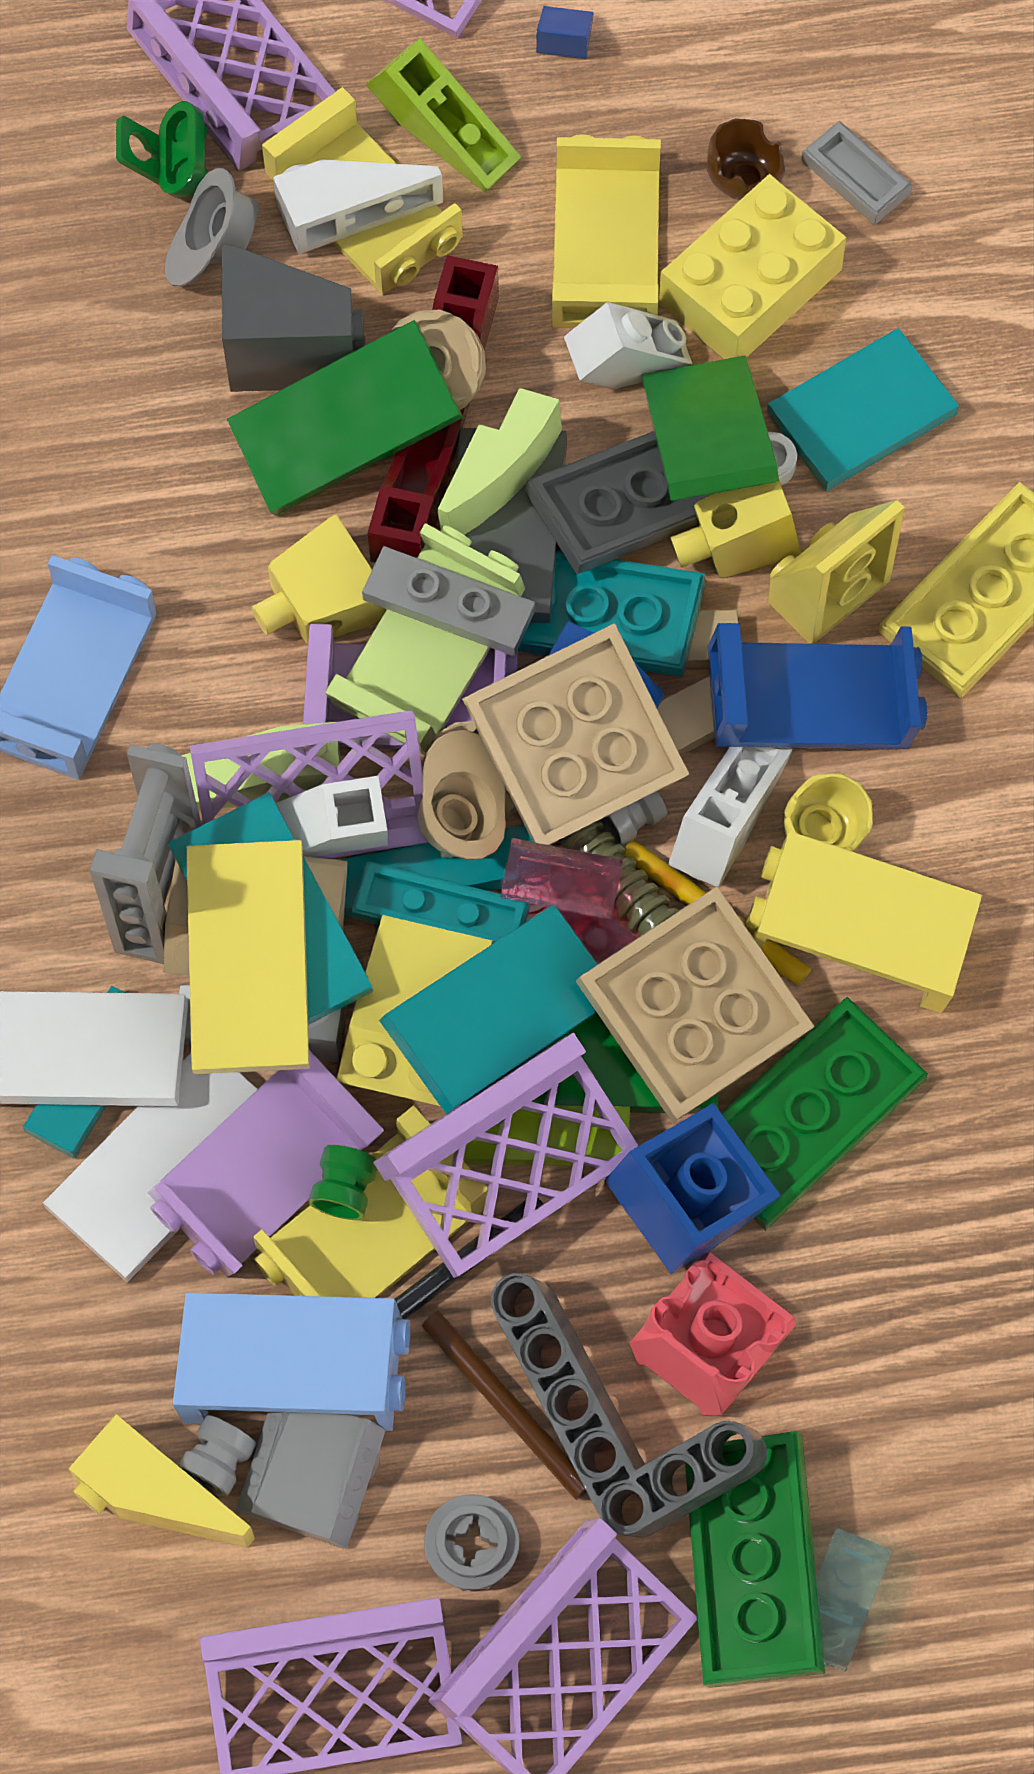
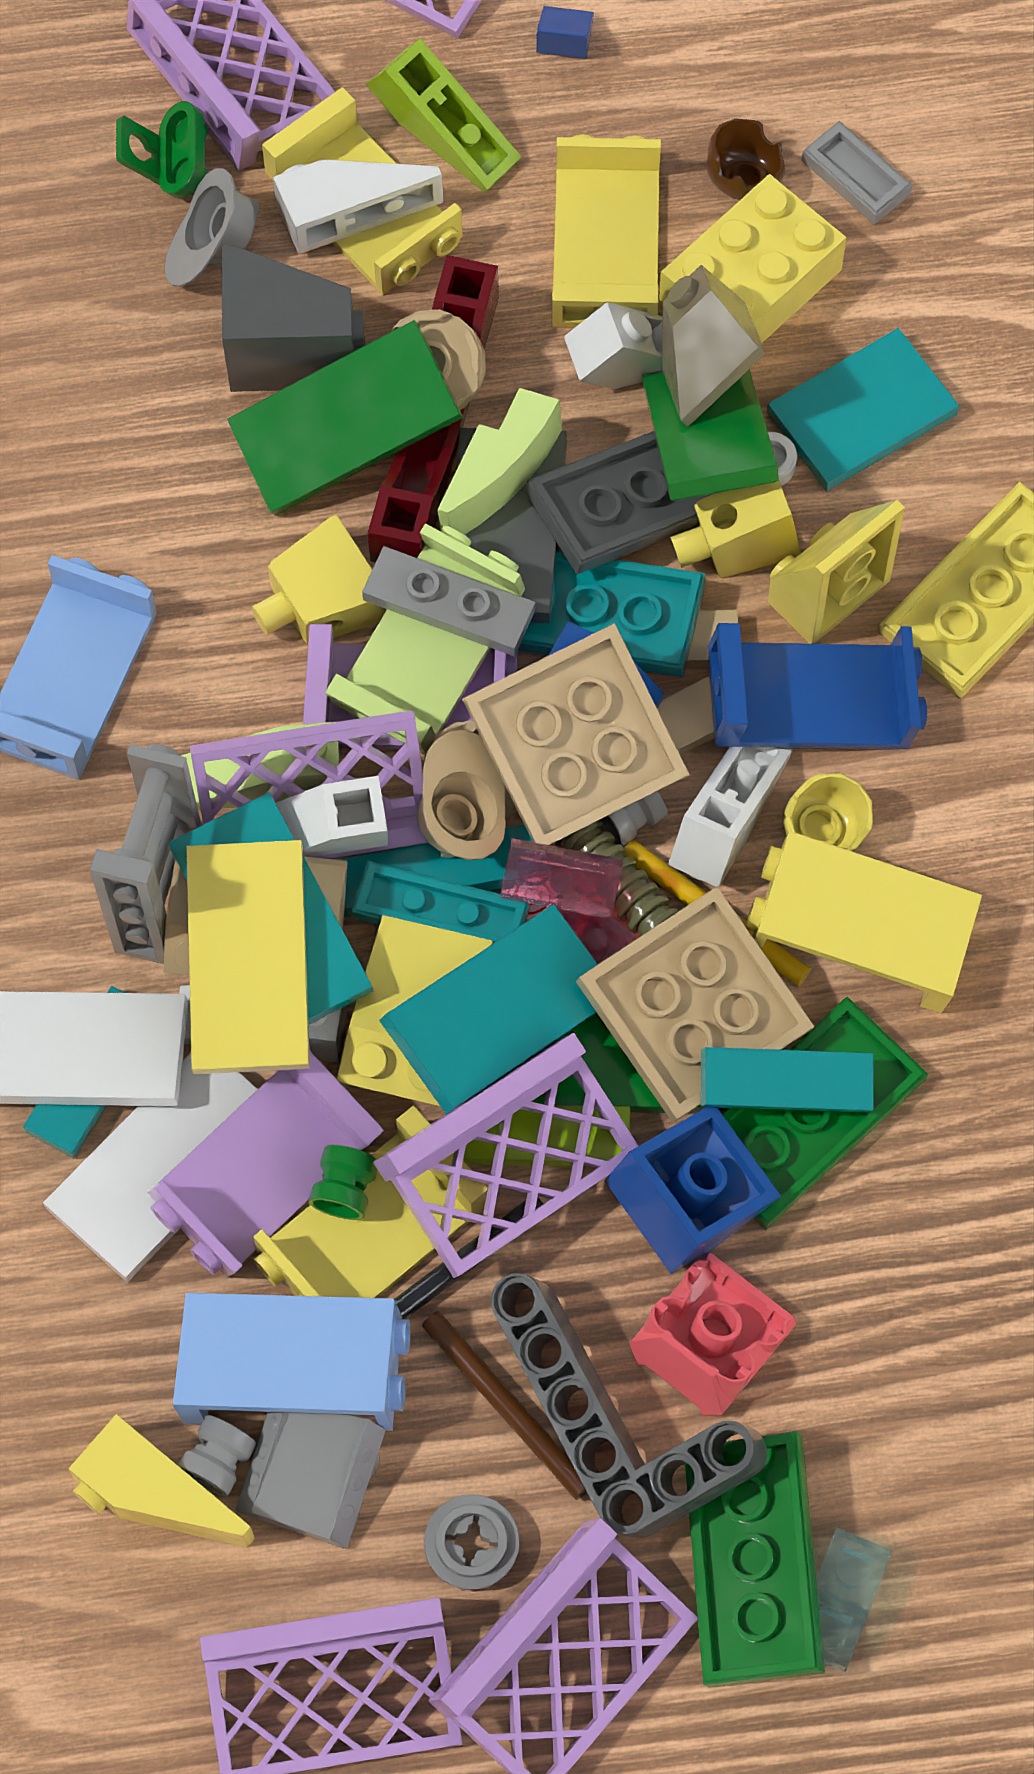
(705, 342): none -> dark tan slope
(786, 1079): none -> teal tile

